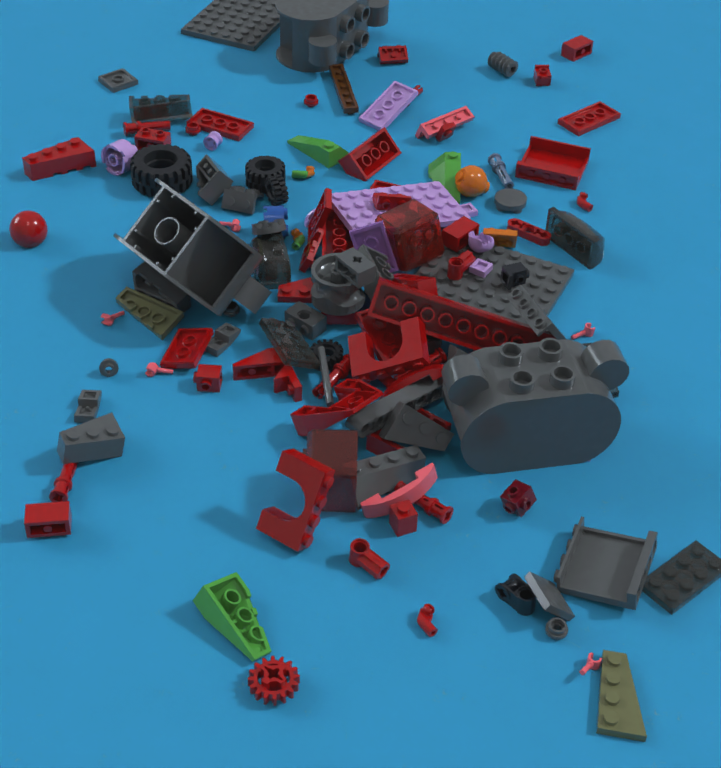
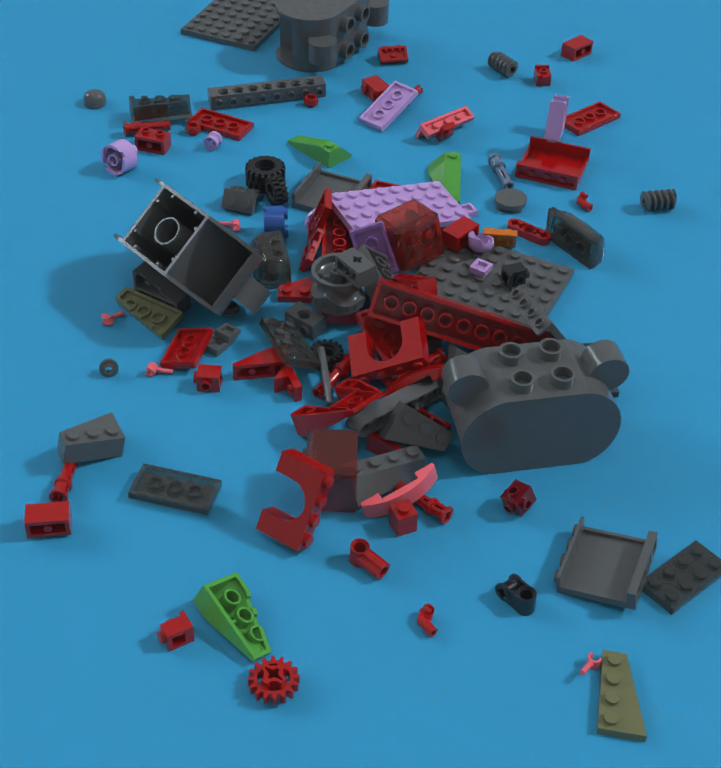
(28, 229): red piece -> none
(59, 159): red wedge -> none
(87, 405): dark grey slope -> none
(94, 99): none -> dark grey hair
(118, 80): dark grey tile -> none
(162, 162): black tyre -> none
(175, 489): none -> clear smoke plate
(176, 632): none -> red brick
(211, 180): dark grey wedge -> none
(265, 92): none -> dark grey brick
(266, 227): dark grey tile -> none
(298, 238): bright green arm -> none
(303, 174): bright green arm -> none
(311, 189): none -> dark grey panel
(343, 89): reddish brown plate -> none
(370, 155): red slope -> none
(373, 87): none -> red brick
(386, 201): red bracket -> none
(459, 264): red piece -> none
(471, 181): orange brick -> none
(549, 596): dark grey tile -> none
(556, 118): none -> lavender arch
(556, 628): dark grey plate -> none
(588, 331): coral hand -> none
(658, 199): none -> dark grey piece

